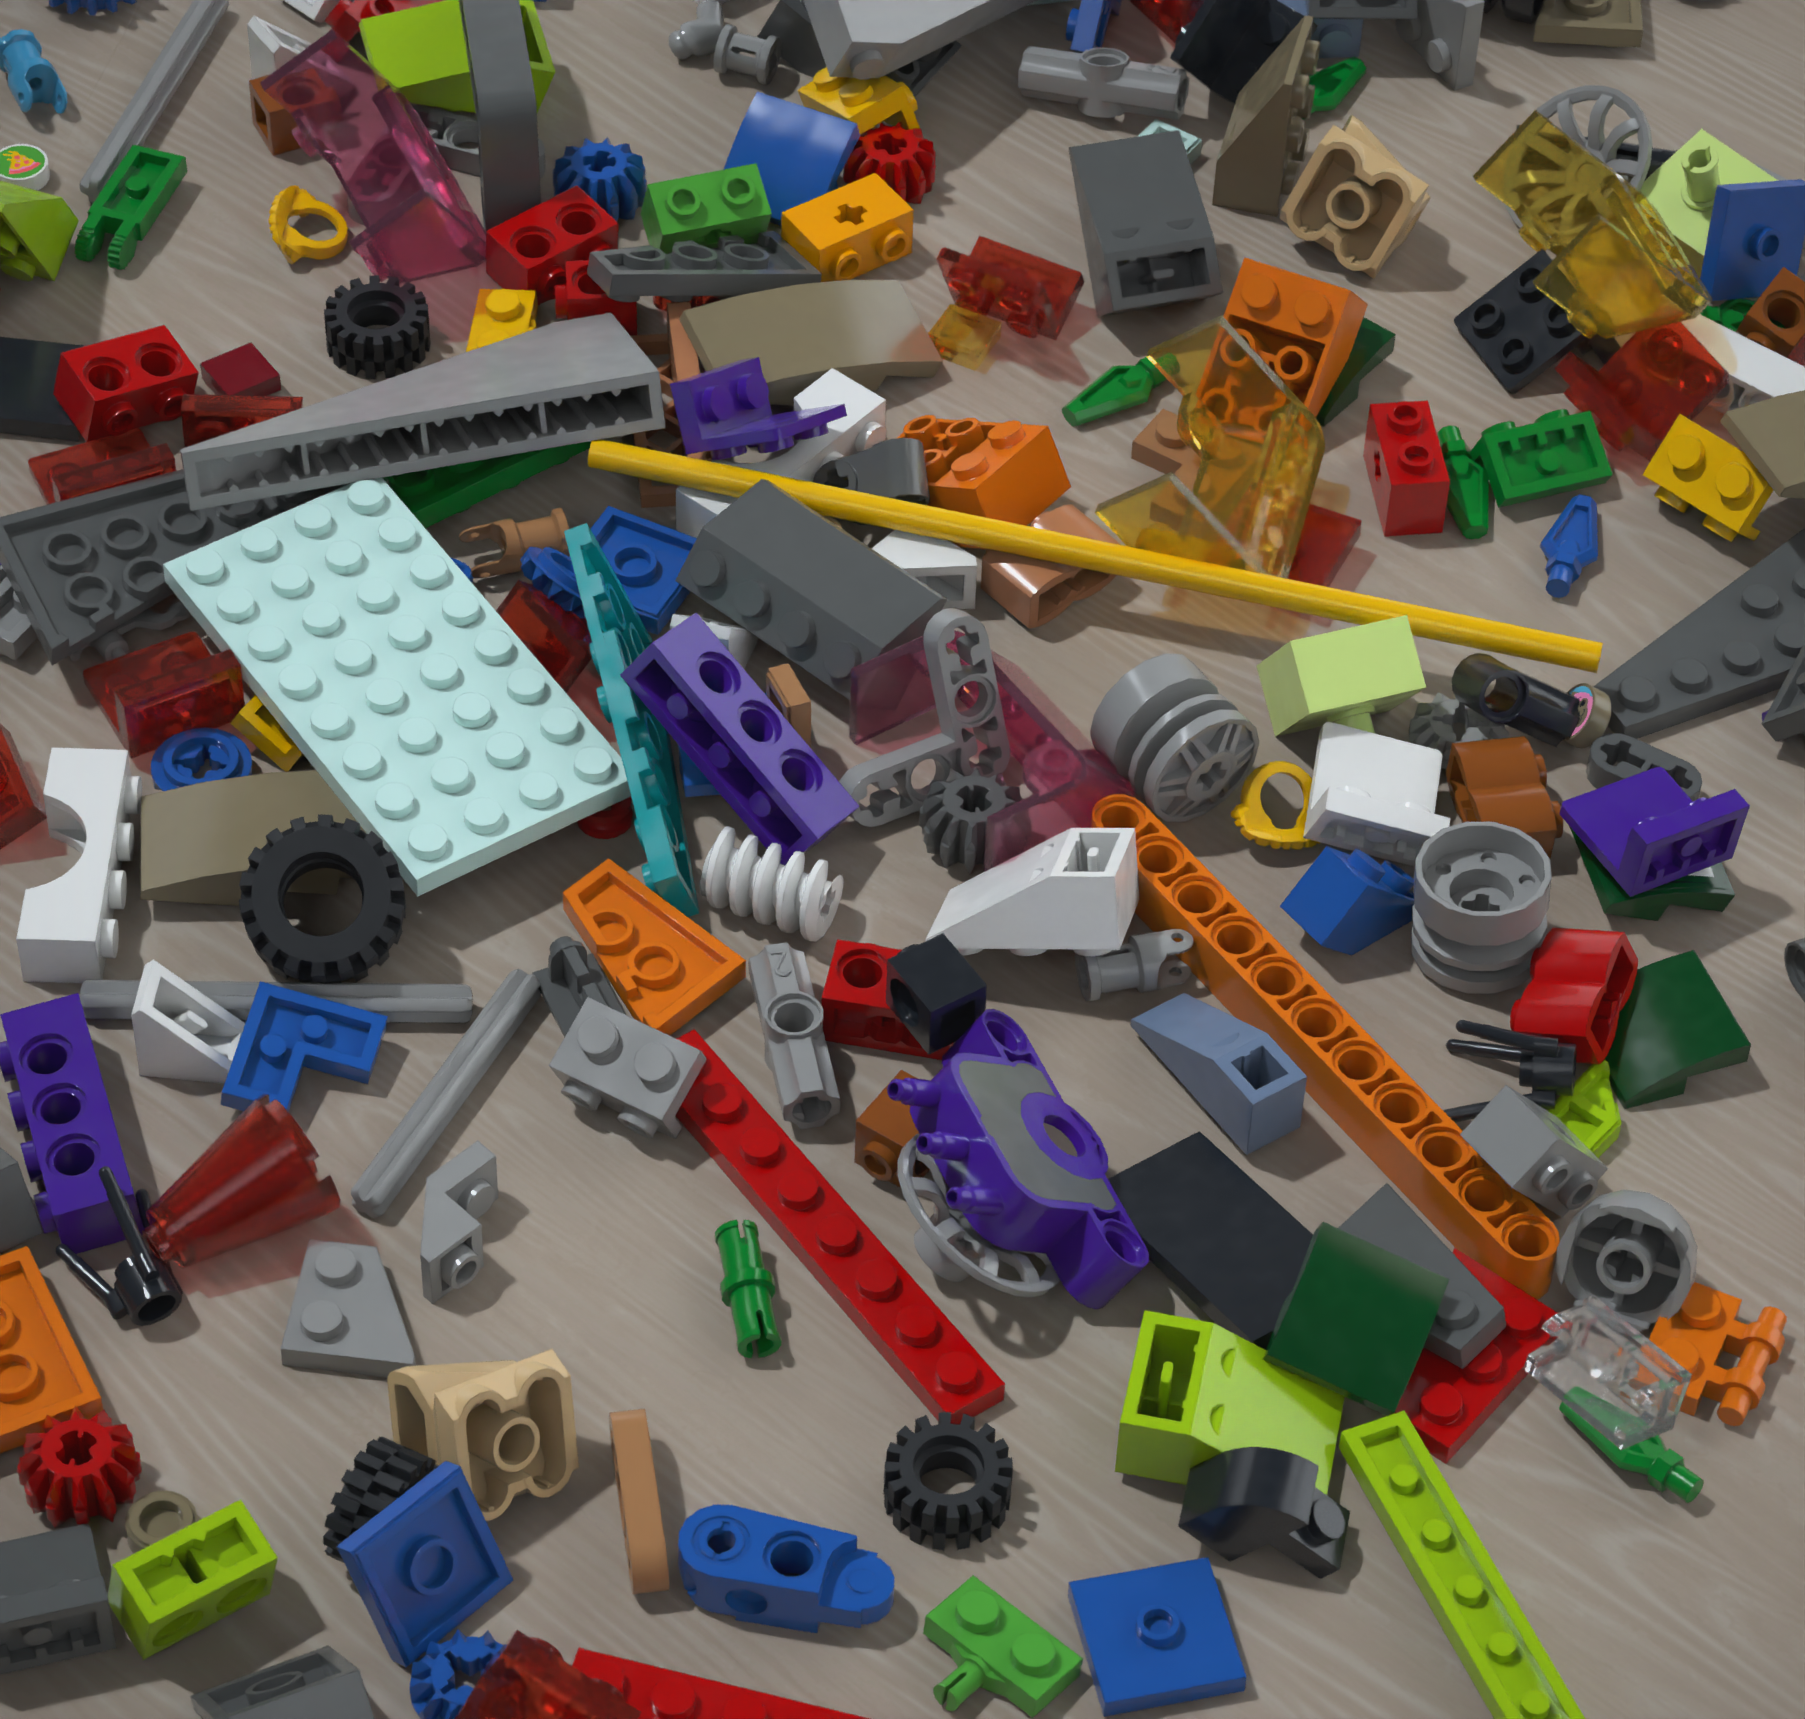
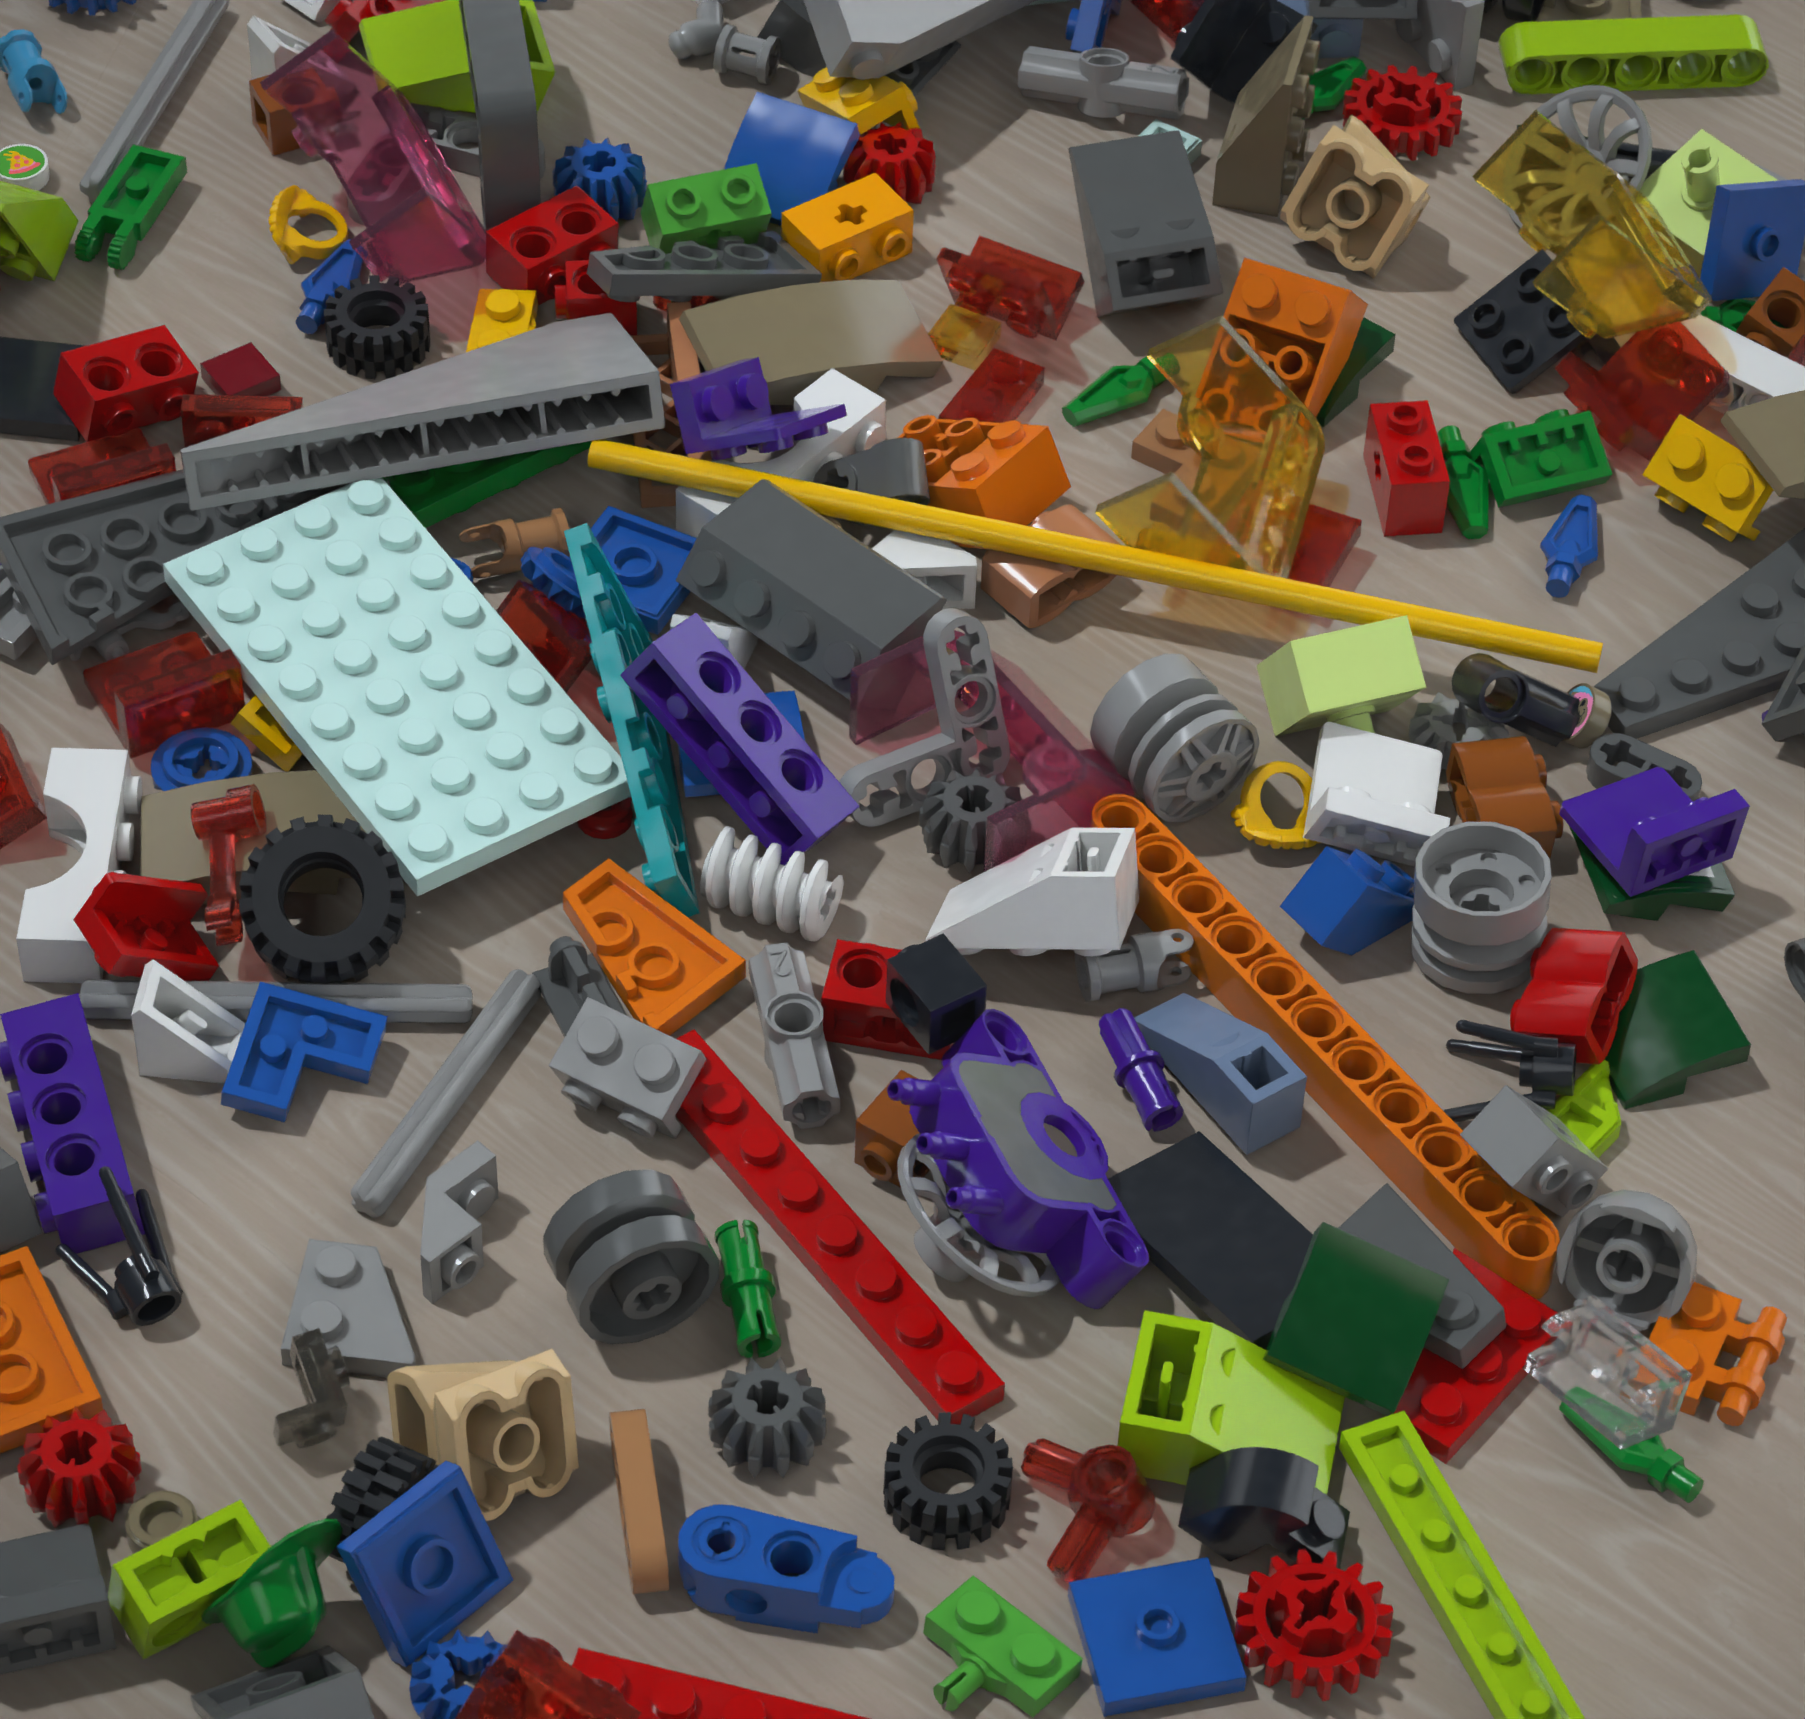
(146, 919): none -> red bracket
(224, 823): none -> clear red brick
(241, 1189): clear red cone -> none
(279, 1596): none -> green piece
(321, 1379): none -> clear smoke bracket
(333, 272): none -> blue piece
(630, 1256): none -> dark grey wheel
(767, 1417): none -> dark grey gear
(790, 699): medium nougat tile -> none
(996, 389): none -> clear red plate
(1098, 1515): none -> clear red axle
(1140, 1071): none -> dark purple axle
(1313, 1624): none -> red gear
(1405, 110): none -> red gear
(1633, 53): none -> lime beam

